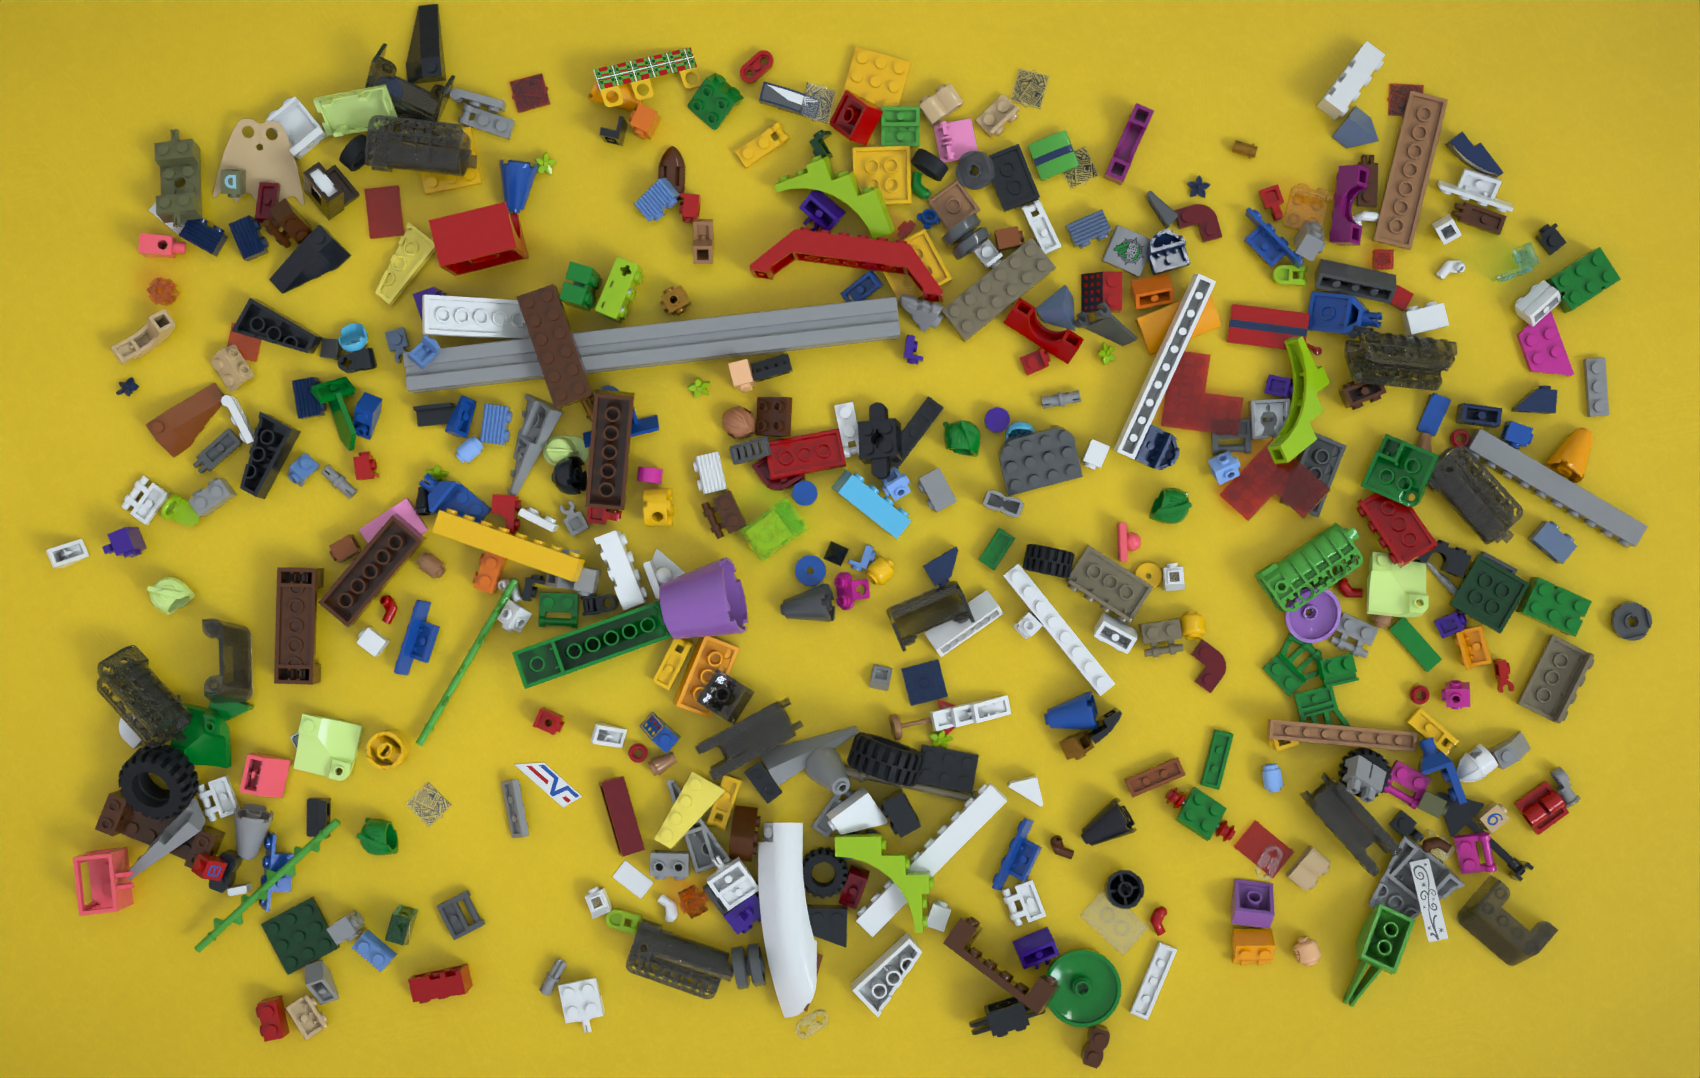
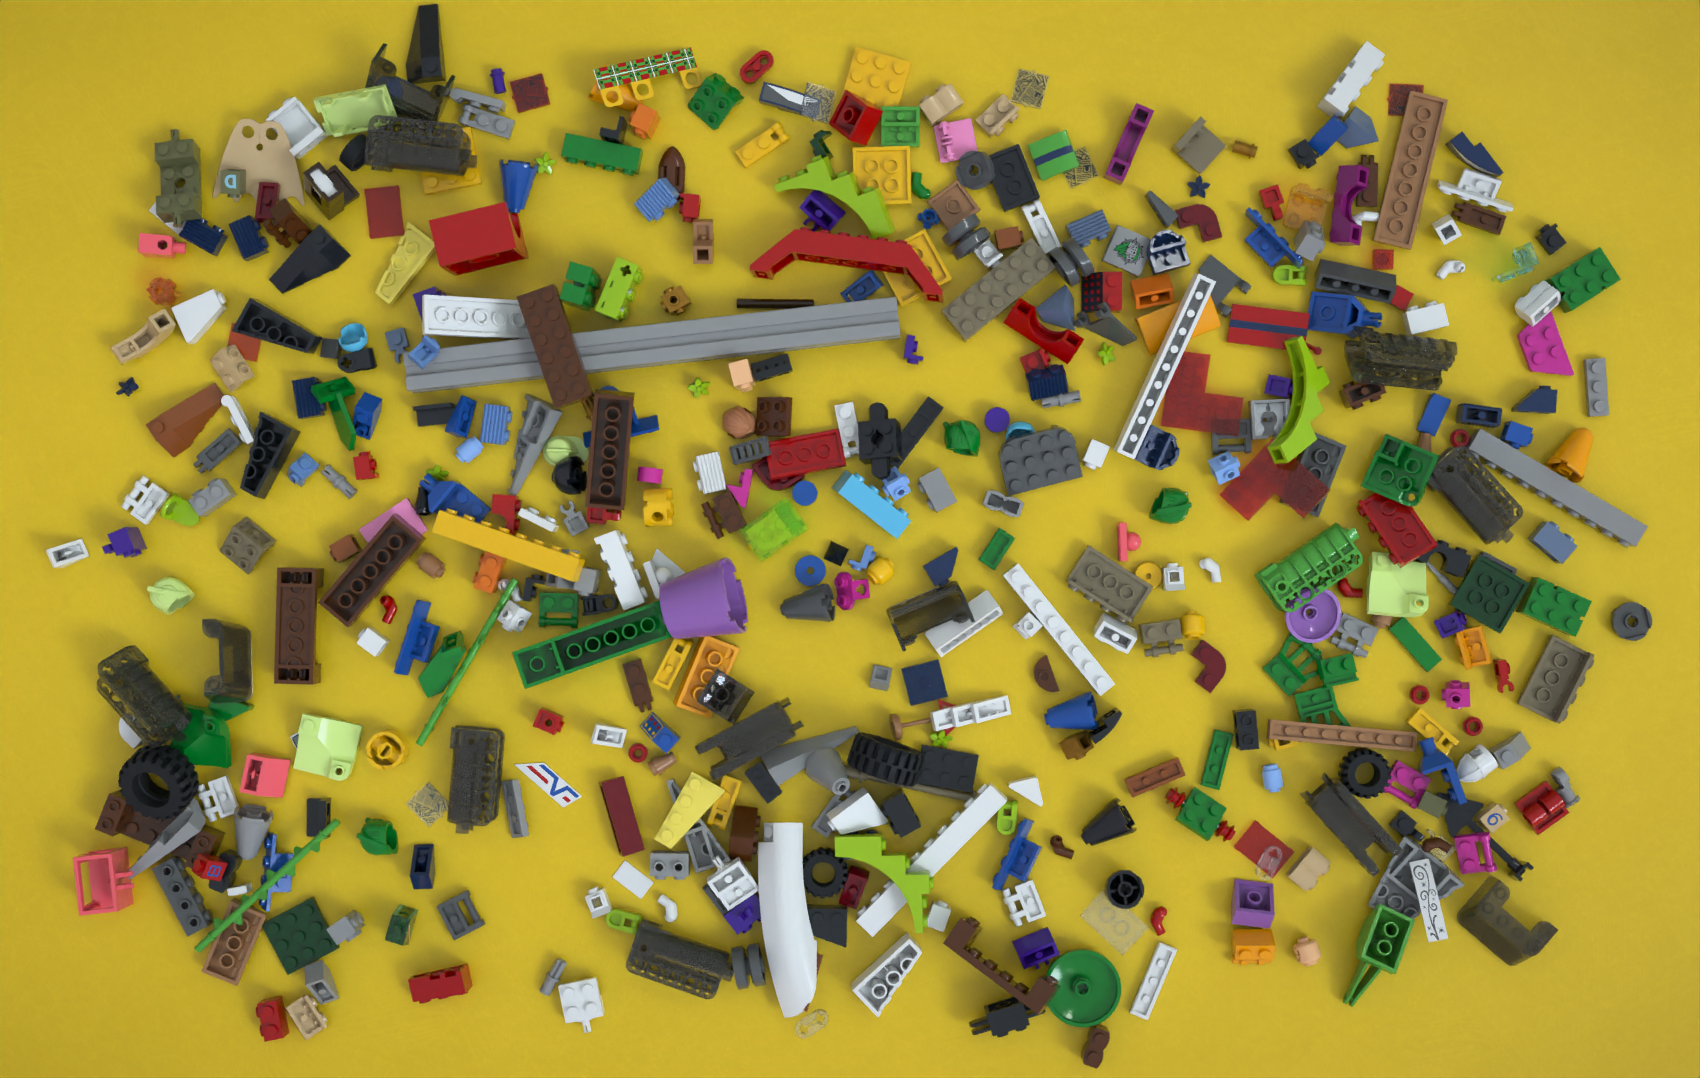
(183, 895): none -> dark grey brick
(199, 314): none -> white slope
(234, 945): none -> medium nougat slope
(246, 544): none -> dark tan bracket
(374, 950): medium blue brick -> none
(423, 866): none -> dark blue slope
(442, 665): none -> green piece
(470, 773): none -> clear smoke piece
(498, 81): none -> dark purple pin
(602, 153): none -> green brick
(638, 684): none -> reddish brown hinge
(693, 901): clear orange brick -> none
(742, 493): none -> dark pink slope
(774, 303): none -> dark brown piece
(905, 229): clear red plate -> none
(922, 311): light grey rock -> none
(929, 164): black tyre -> none
(1007, 823): none -> lime plate
(1044, 675): none -> reddish brown plate
(1046, 382): none -> dark blue brick
(1048, 560): black tyre -> none
(1071, 262): none -> dark grey wheel
(1198, 146): none -> dark tan bracket
(1213, 567): none -> white arm
(1225, 282): none -> dark grey flag
(1245, 729): none -> black brick
(1303, 154): none -> black bracket
(1327, 135): none -> blue slope
(1363, 777): light grey hips -> none
(1478, 726): none -> red plate

